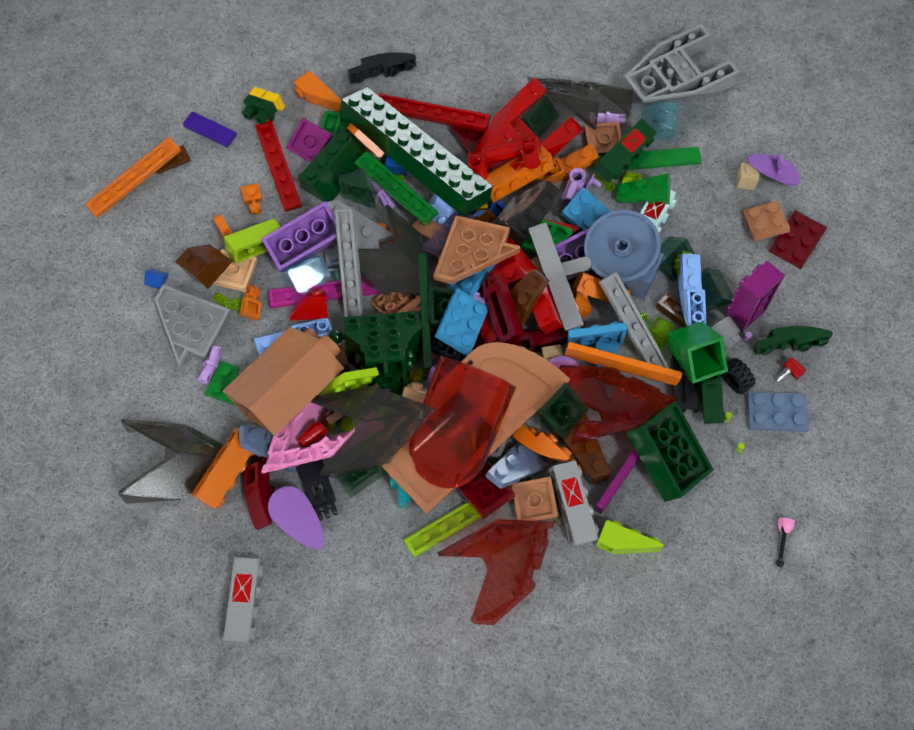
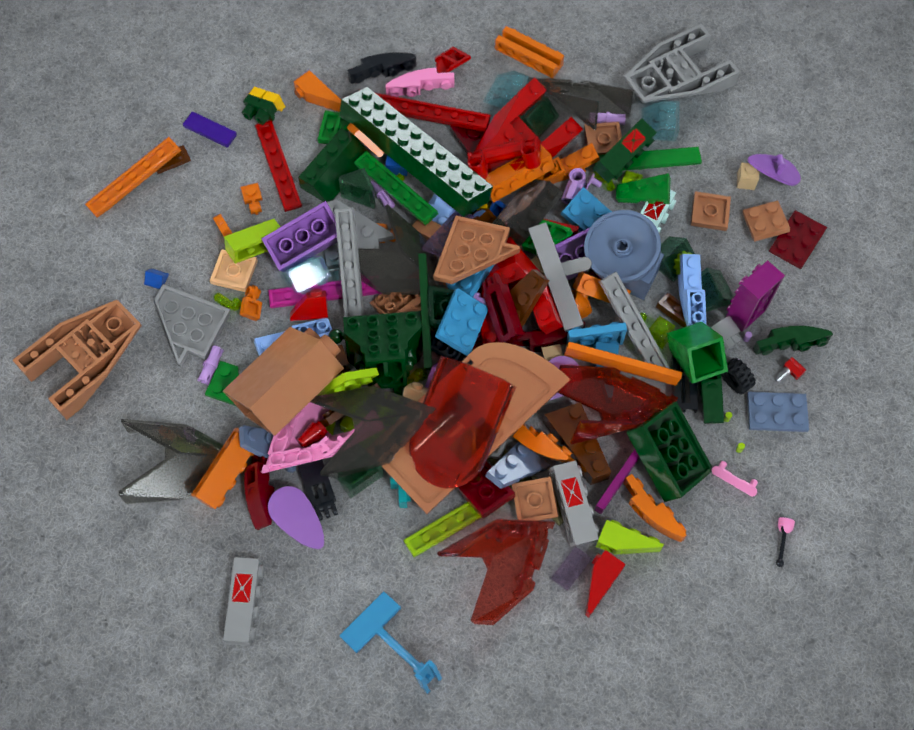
(89, 344): none -> nougat wedge
(204, 264): reddish brown slope -> none
(308, 140): magenta tile -> none
(371, 623): none -> dark azure piece
(412, 82): none -> bright pink slope
(451, 60): none -> red slope
(505, 88): none -> clear light blue slope
(529, 52): none -> orange brick
(562, 411): clear green slope -> none
(571, 568): none -> clear purple tile
(603, 575): none -> red slope
(659, 516): none -> orange slope
(710, 211): none -> nougat plate
(721, 472): none -> bright pink piece

